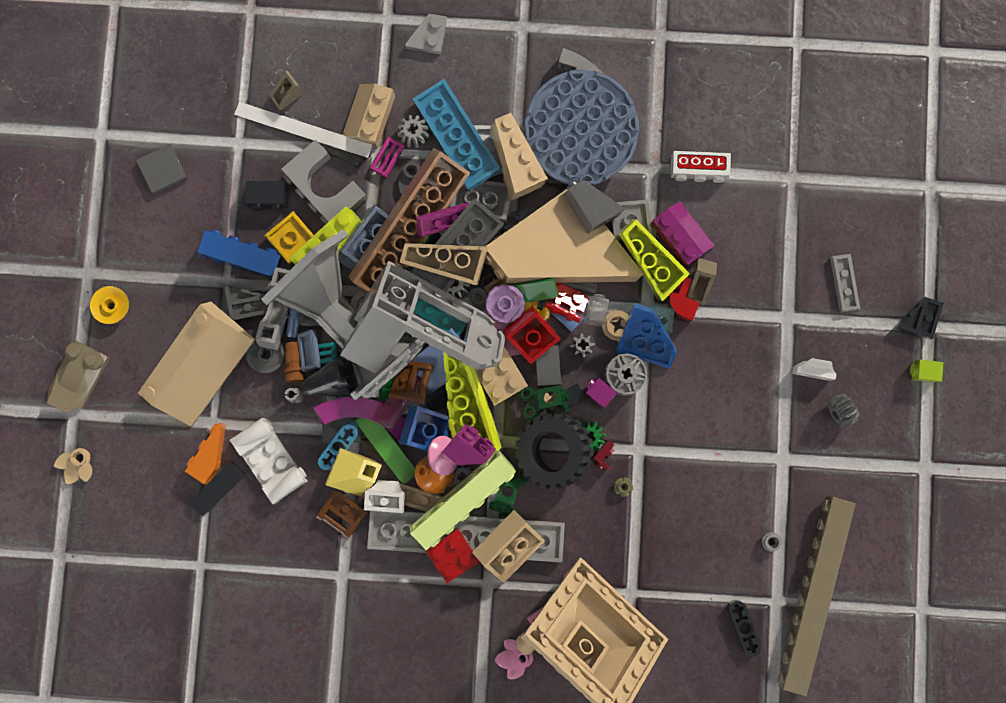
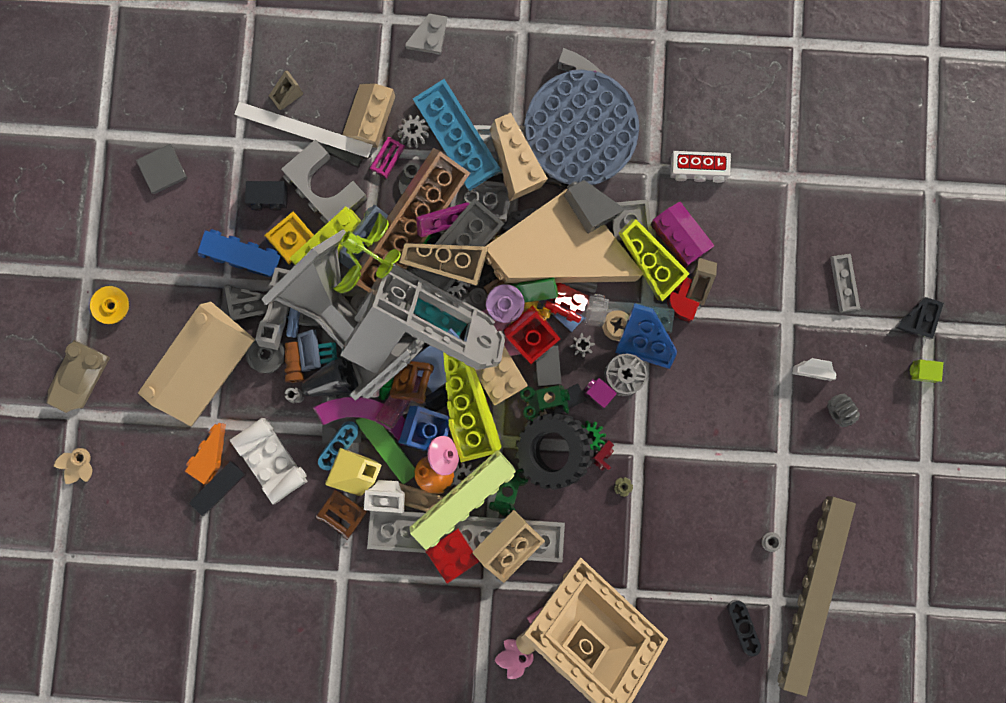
(354, 244): none -> lime plant
(469, 447): magenta slope -> none

